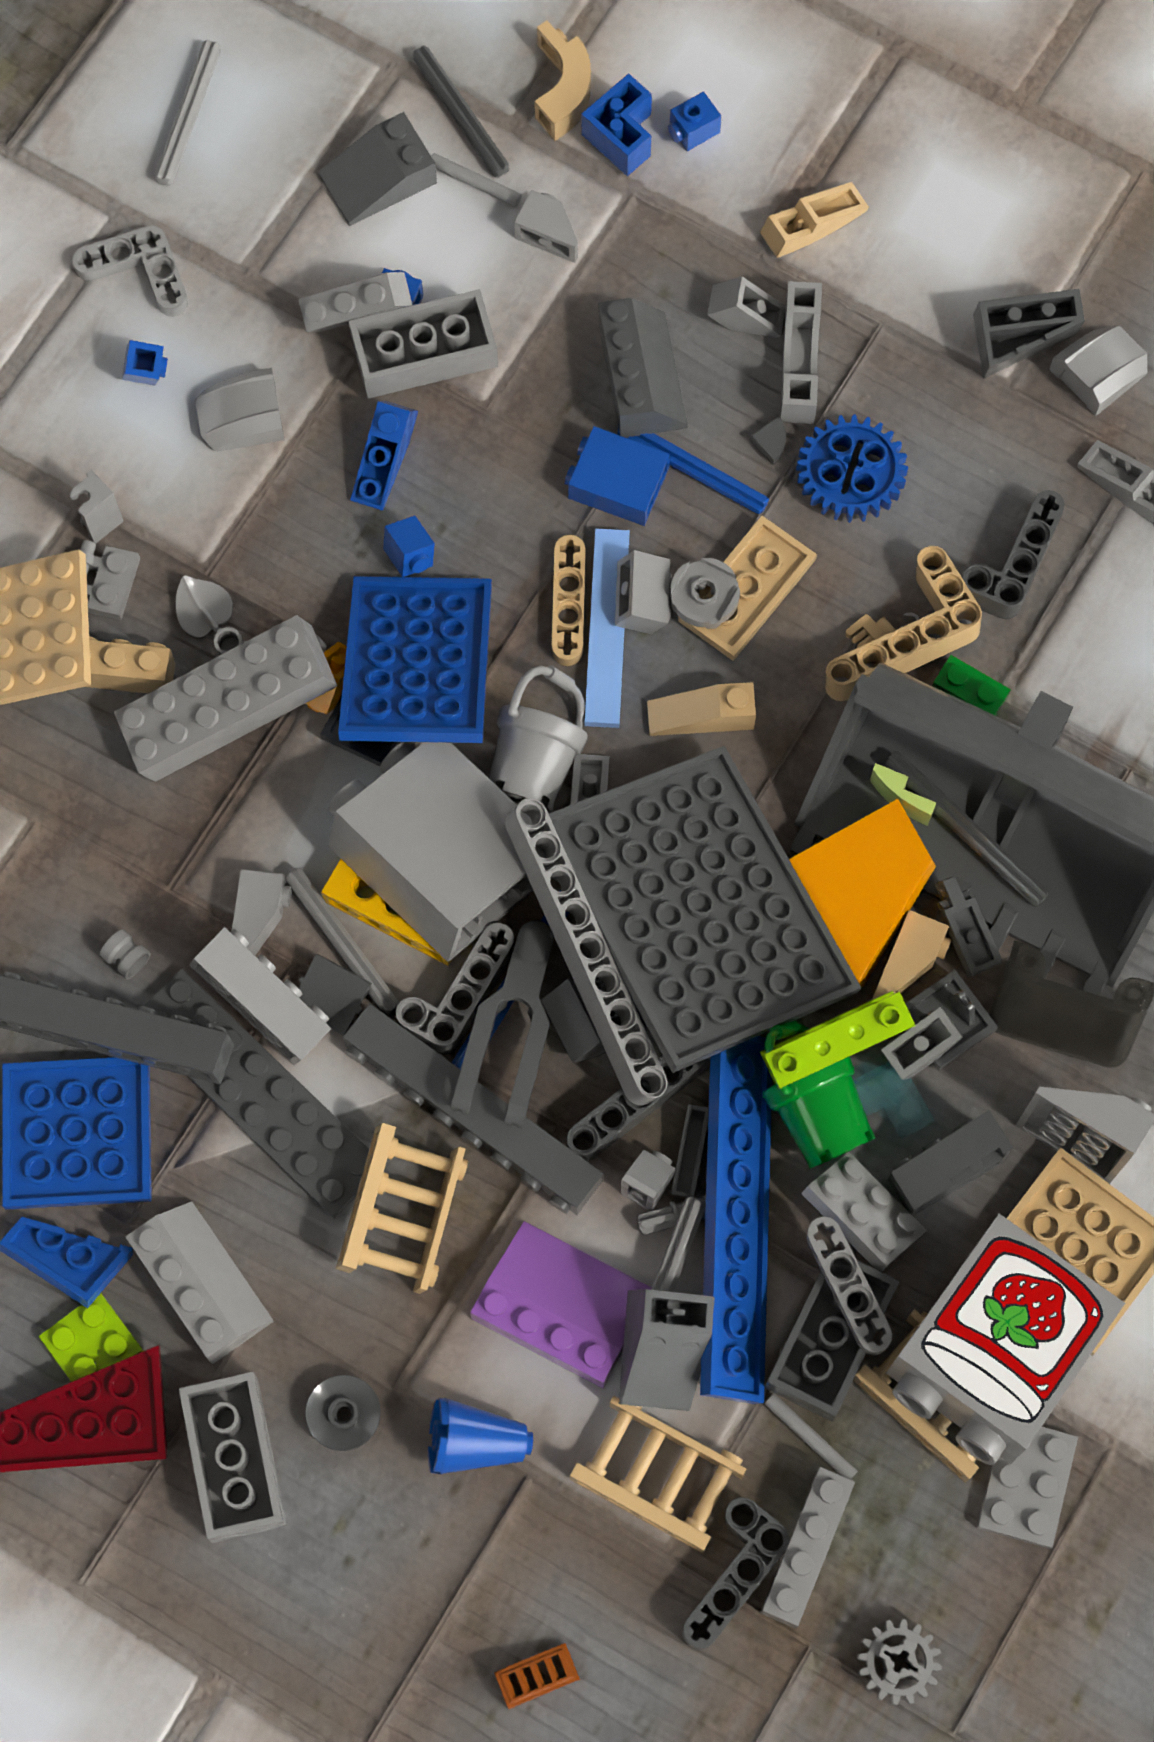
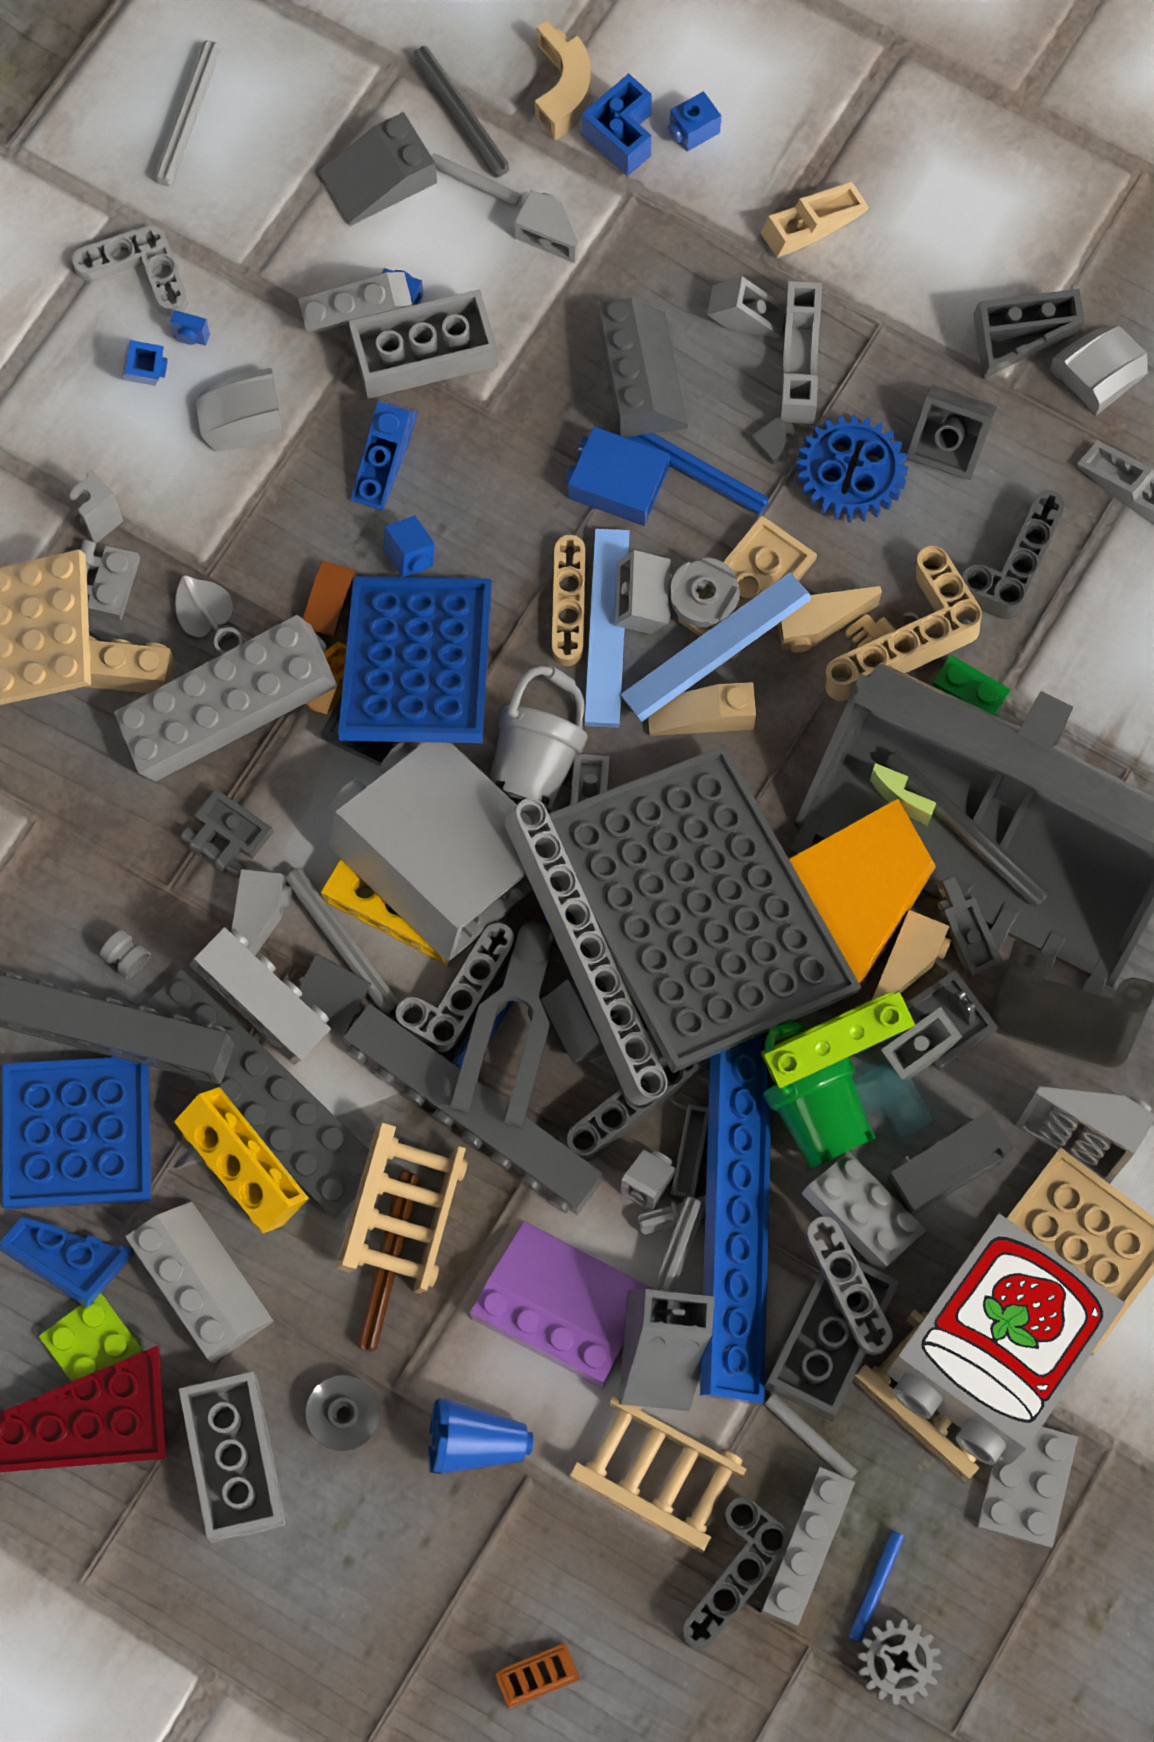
(189, 328): none -> blue plate
(234, 825): none -> dark grey plate
(241, 1160): none -> yellow brick
(328, 597): none -> dark orange slope
(383, 1278): none -> reddish brown axle
(716, 646): none -> light blue tile
(825, 617): none -> tan slope
(875, 1586): none -> blue bar
(951, 432): none -> dark grey slope

